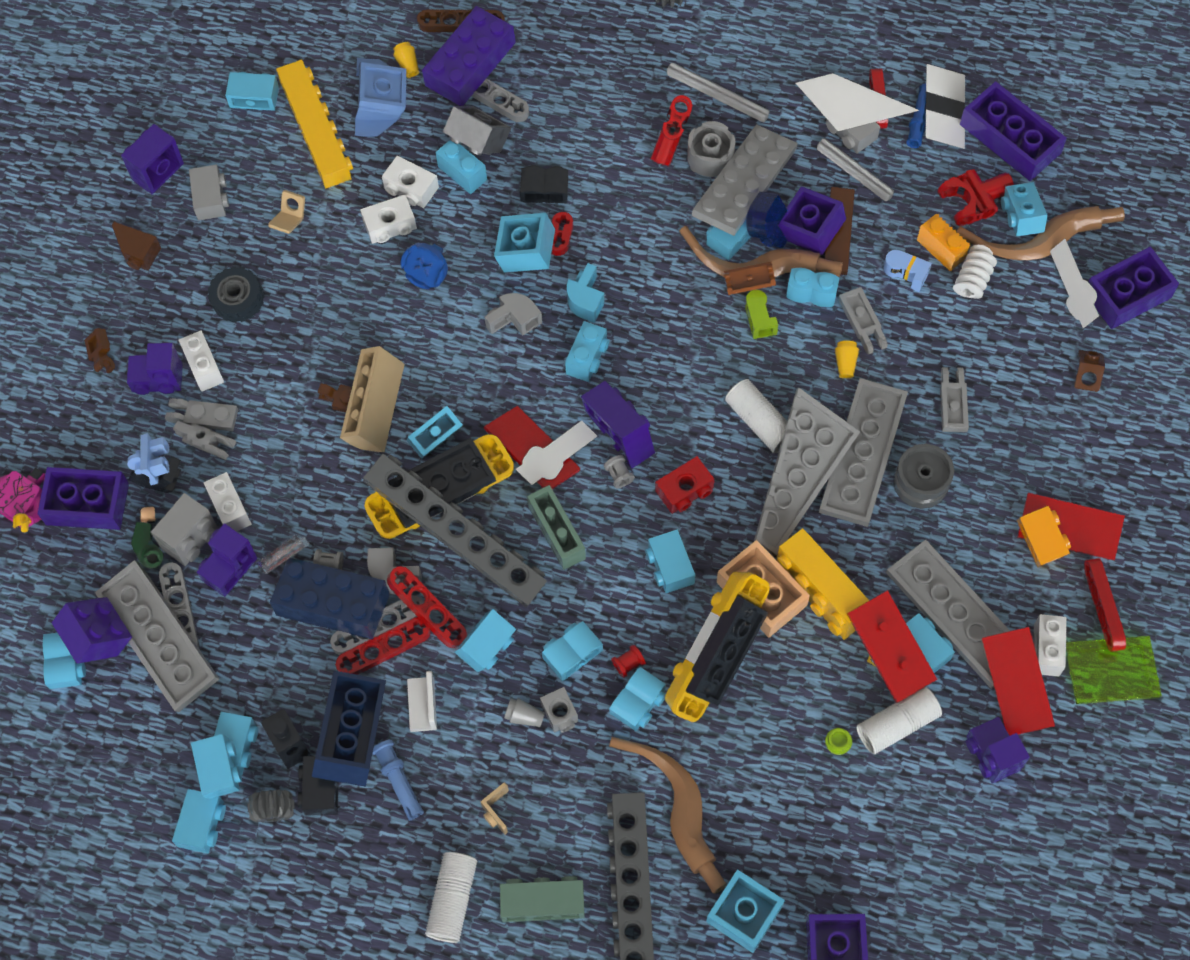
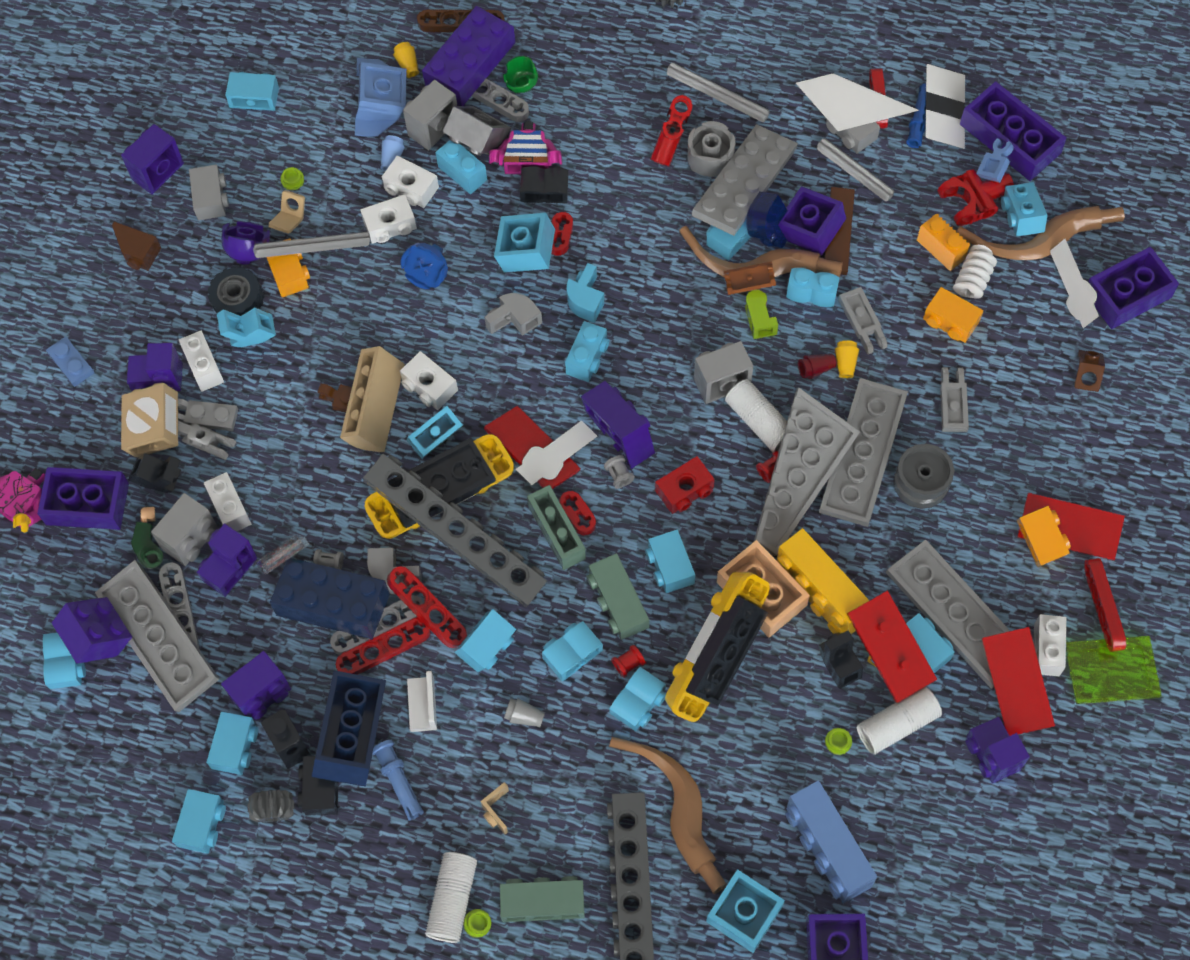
(70, 361): none -> medium blue plate
(97, 349): reddish brown plate -> none
(147, 459): light blue hips -> none
(149, 420): none -> tan brick
(216, 766): medium azure brick -> none
(240, 240): none -> dark purple cylinder
(246, 330): none -> medium azure brick
(257, 686): none -> dark purple brick
(289, 273): none -> light orange brick
(292, 178): none -> lime plate
(311, 244): none -> light grey axle
(314, 124): yellow brick -> none
(391, 147): none -> light blue cone
(424, 369): none -> white brick
(429, 113): none -> light grey brick
(477, 923): none -> lime plate
(520, 74): none -> green hair
(524, 149): none -> torso
(556, 700): light grey brick -> none
(582, 509): none -> red beam
(617, 597): none -> sand green brick
(721, 370): none -> light grey brick
(766, 469): none -> red bush
(814, 365): none -> dark red cone
(830, 842): none -> medium blue brick
(841, 659): none -> black brick
(907, 267): light blue leg -> none
(952, 315): none -> light orange brick
(995, 164): none -> medium blue plate

